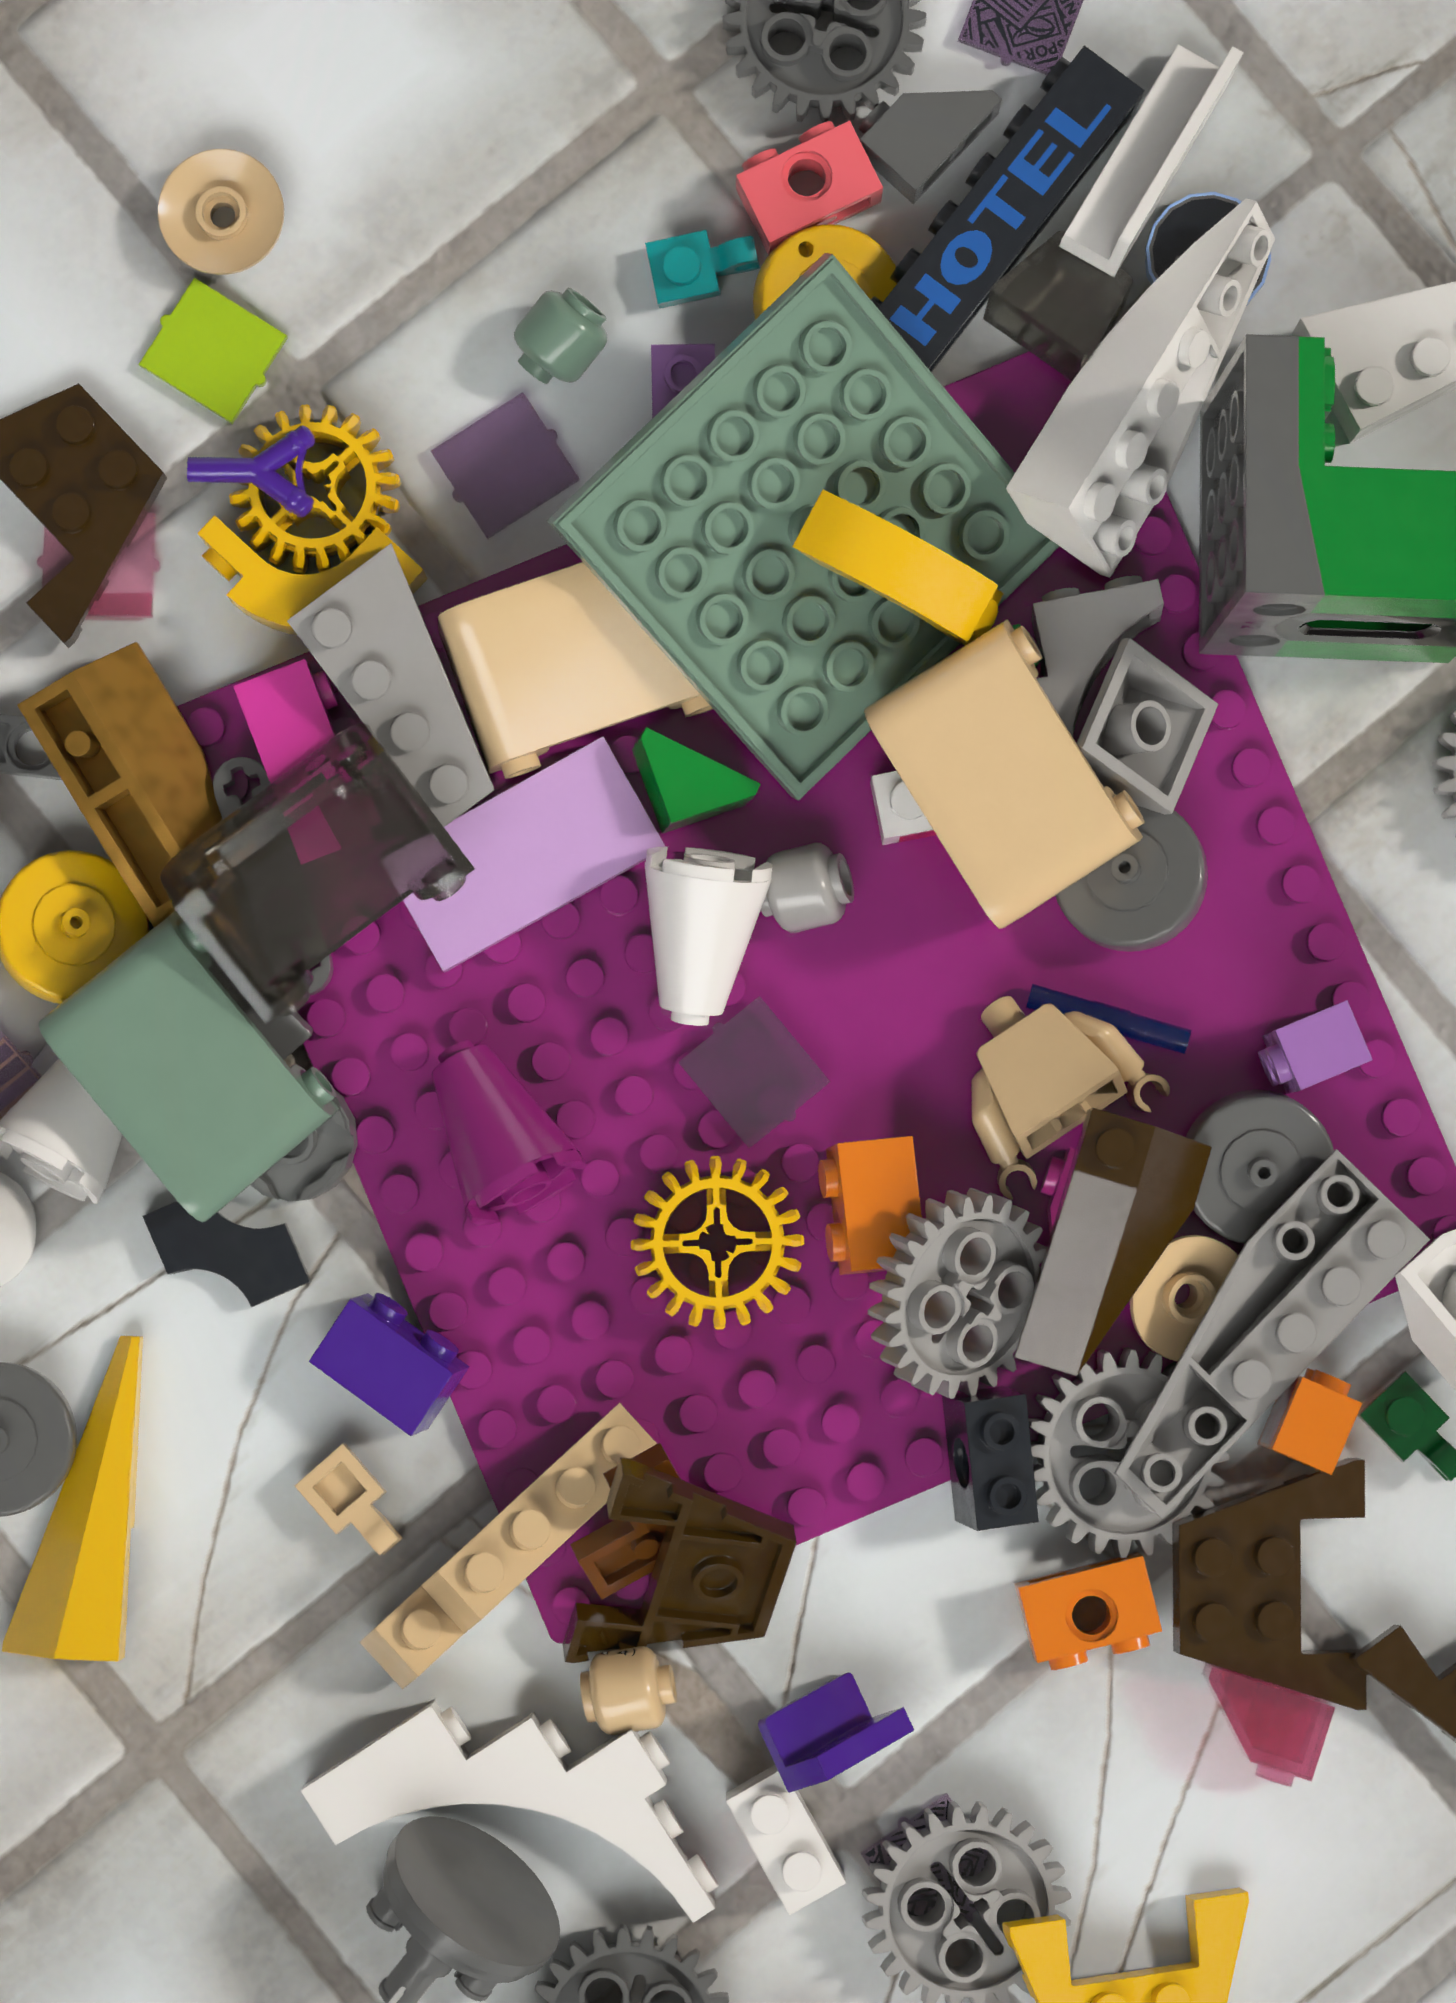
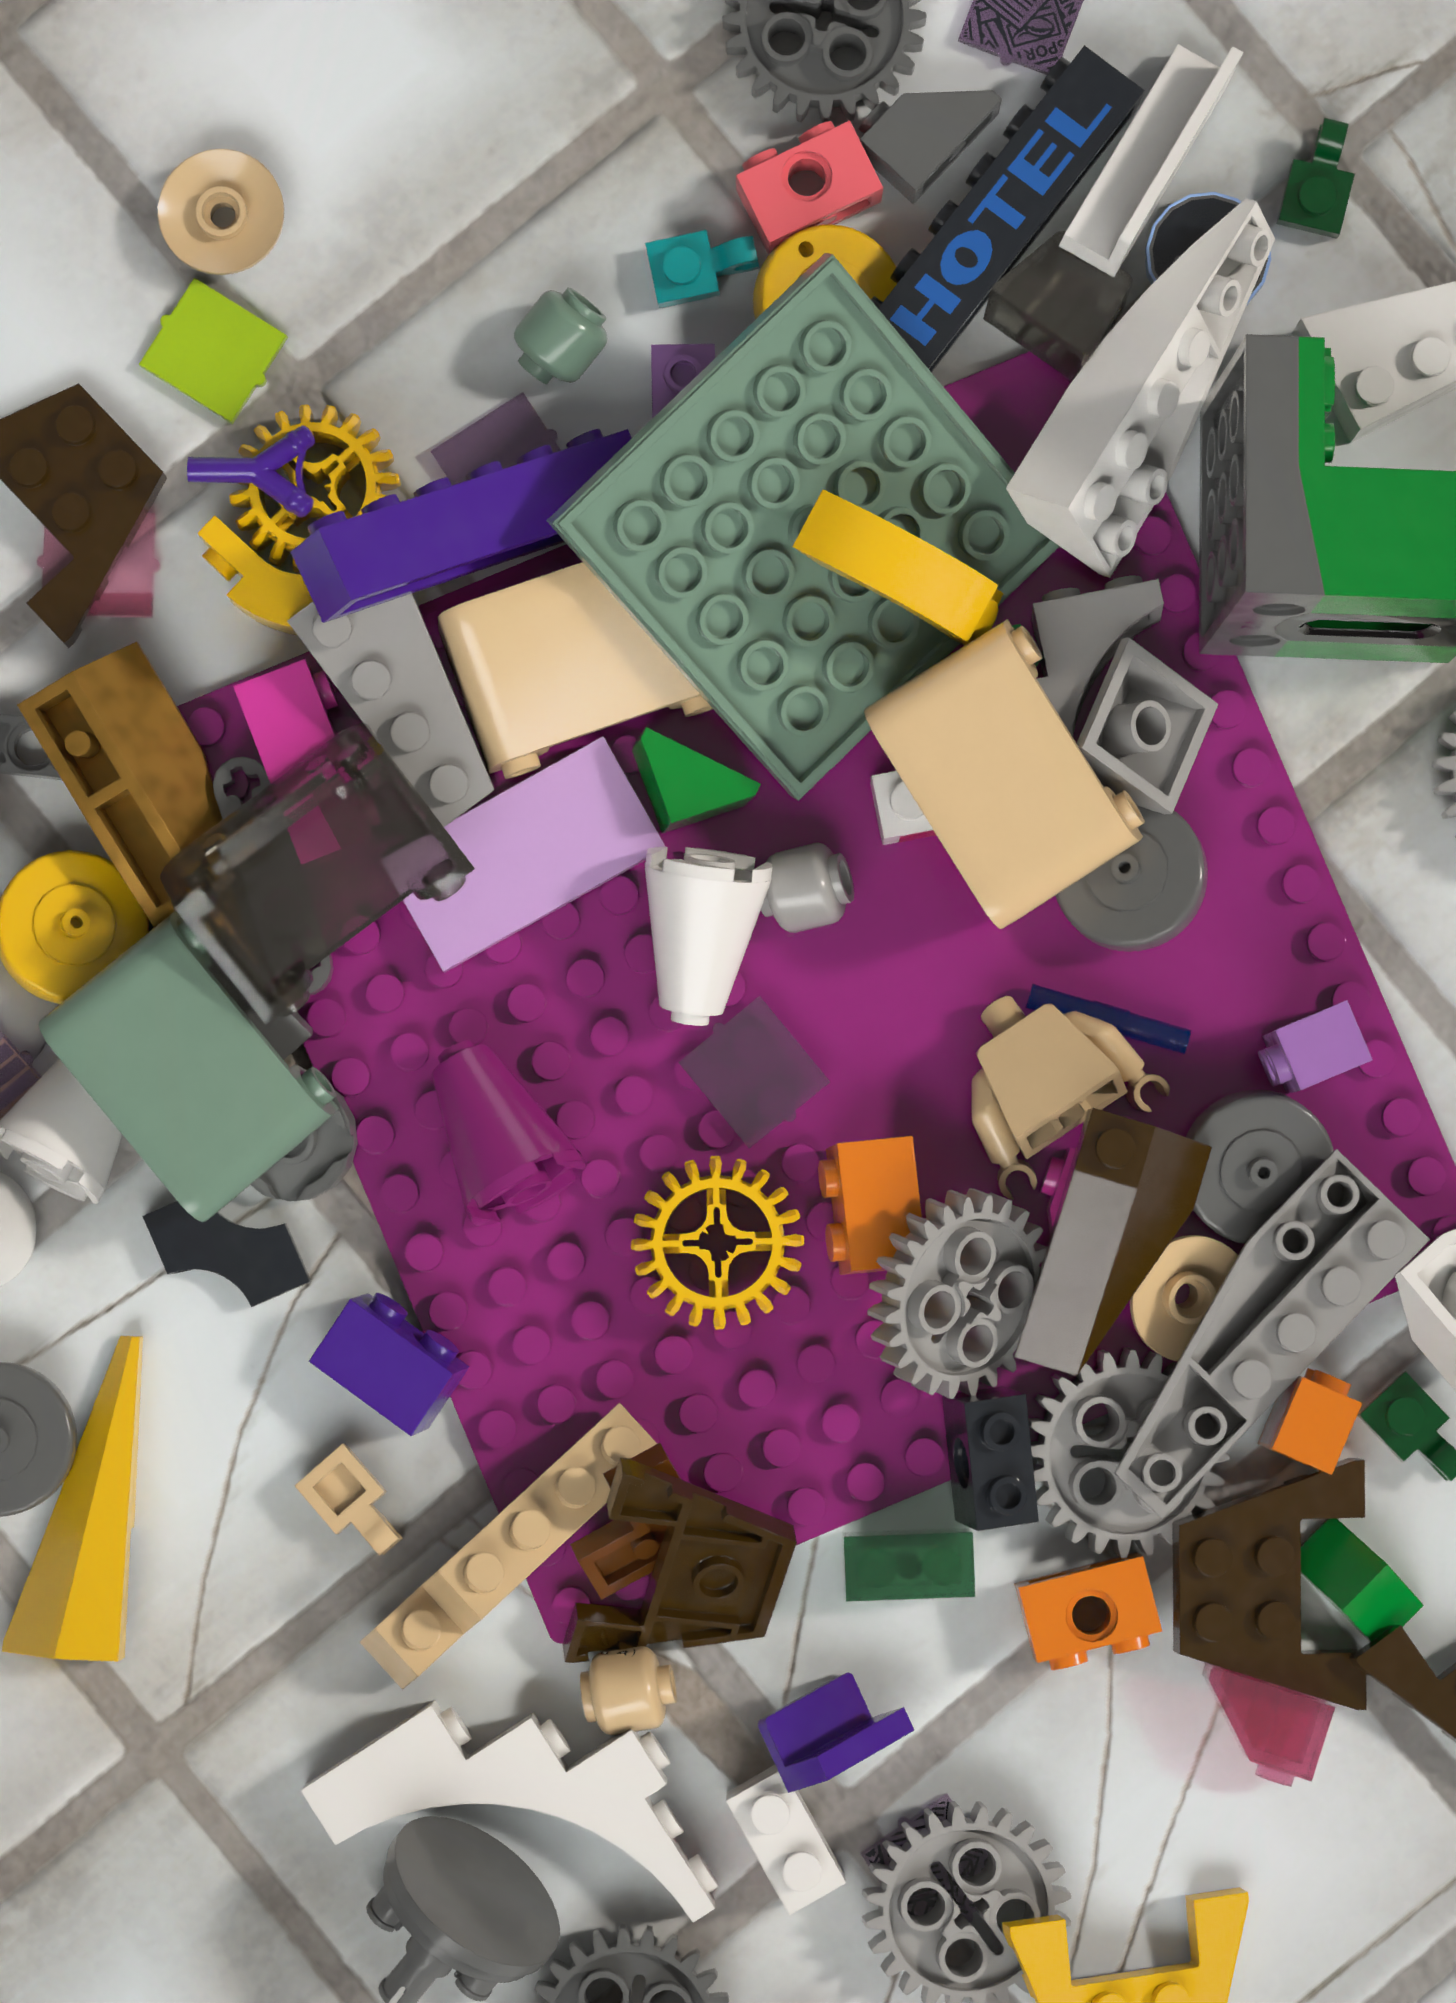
(446, 527): none -> dark purple brick
(908, 1564): none -> clear green brick
(1317, 190): none -> dark green plate
(1356, 1580): none -> green slope

